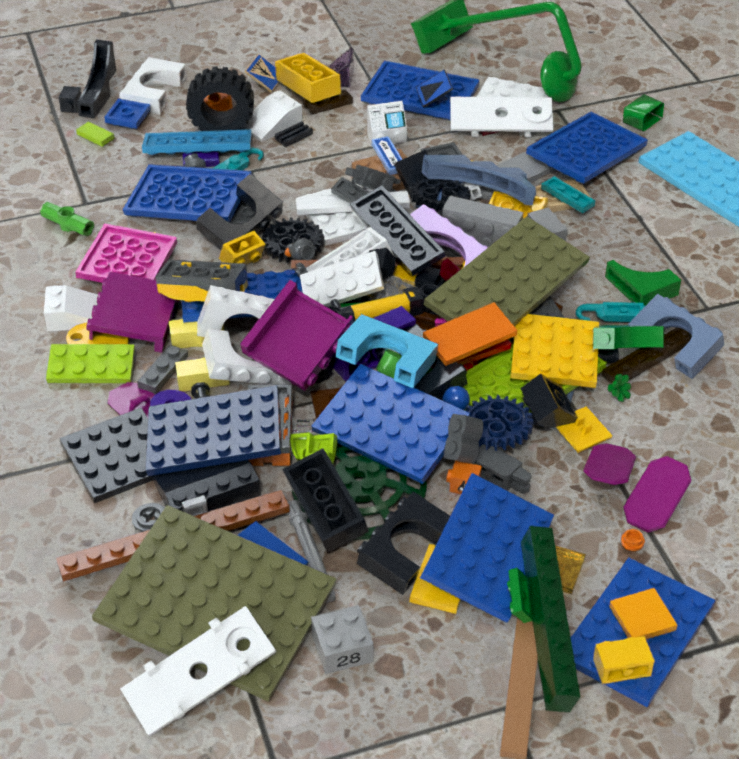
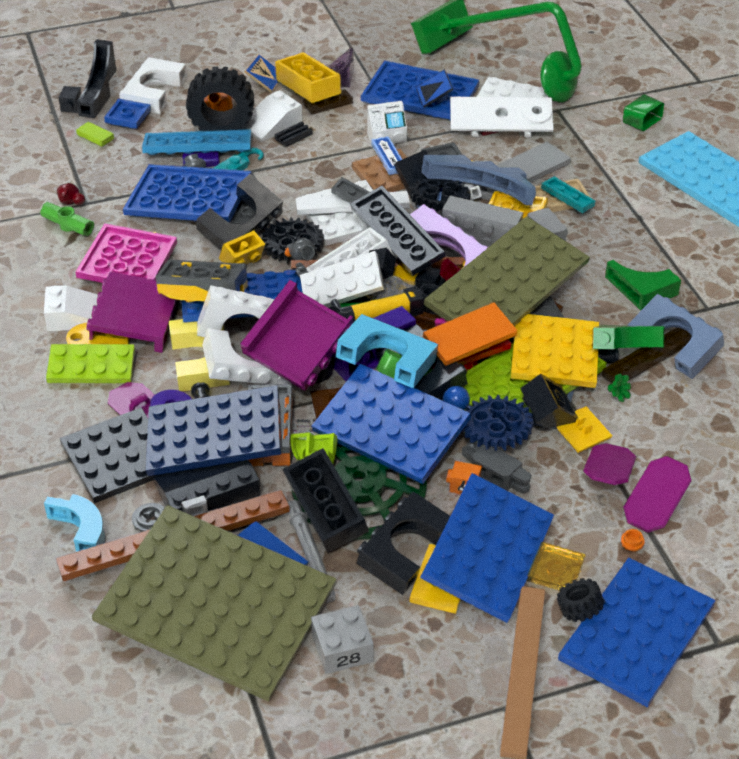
(70, 194): none -> dark red animal
(80, 513): none -> medium azure arch
(162, 369): dark grey plate -> none
(169, 690): white piece -> none
(372, 178): dark grey hinge -> none
(463, 438): dark grey brick -> none
(519, 589): green plate -> none
(550, 620): dark green brick -> none
(580, 600): none -> black tyre
(586, 147): blue plate -> none
(611, 311): teal plate -> none
(623, 659): yellow brick -> none
(643, 614): light orange tile -> none

